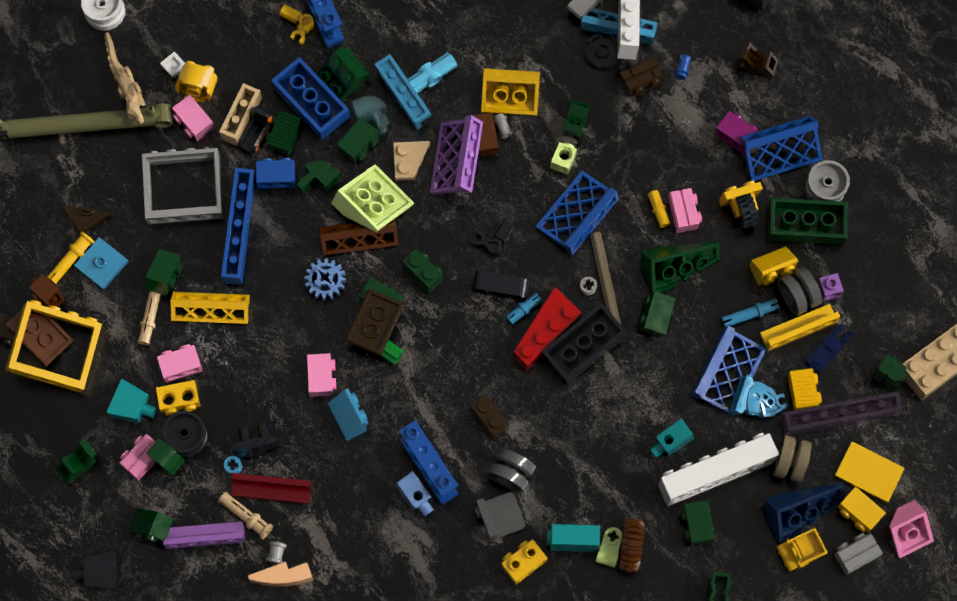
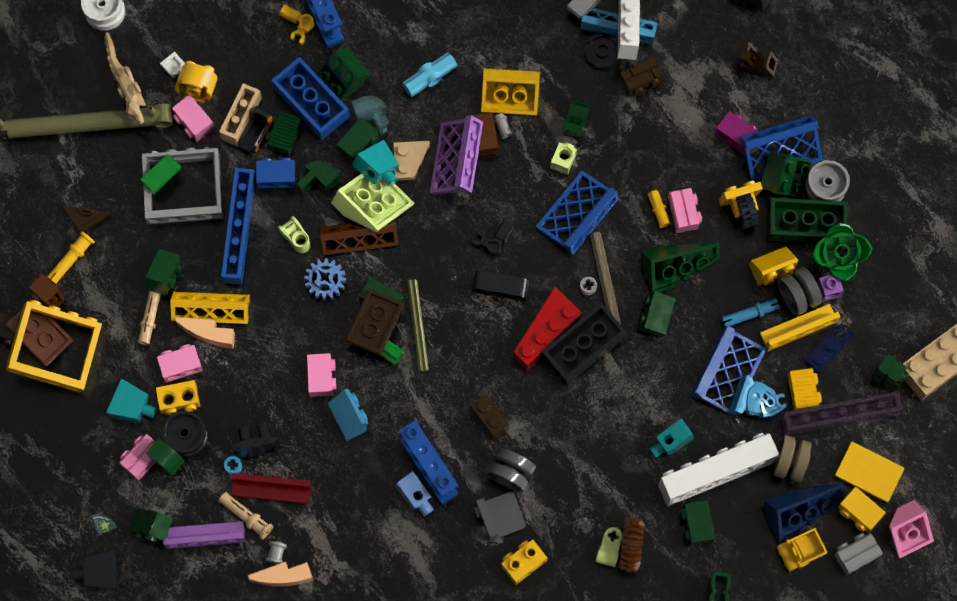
(76, 463): dark green brick -> none
(101, 263): dark azure plate -> none
(103, 523): none -> clear light blue tile
(161, 174): none -> green tile
(207, 331): none -> light nougat slope
(293, 233): none -> yellowish green piece
(377, 164): none -> teal torso
(402, 90): dark azure fence -> none
(417, 323): none -> olive axle
(422, 271): dark green brick -> none
(524, 308): dark azure pin -> none
(574, 538): teal brick -> none
(682, 68): blue pin -> none
(785, 174): none -> dark green slope
(842, 265): none -> green brick

